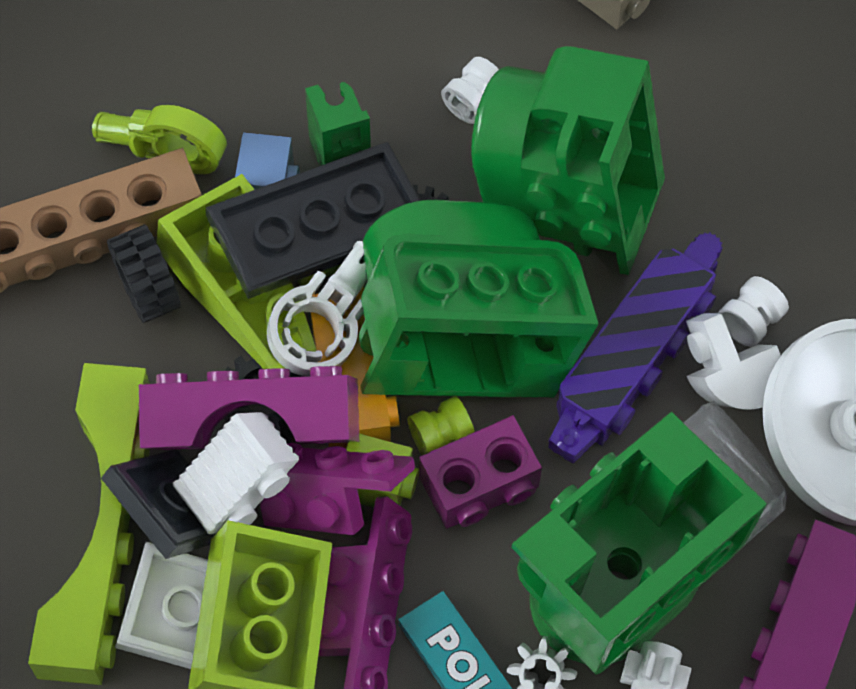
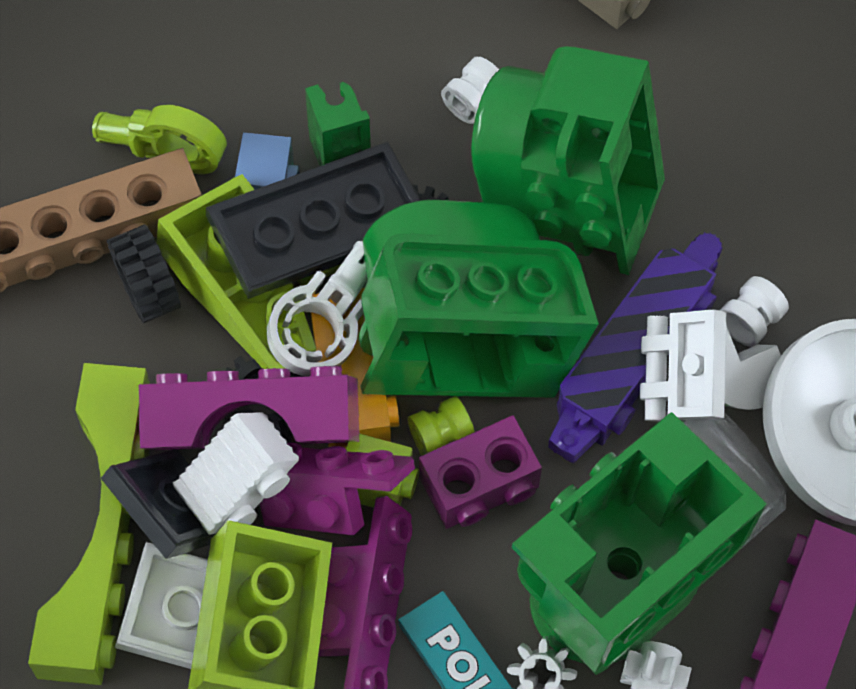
(695, 365): none -> white plate

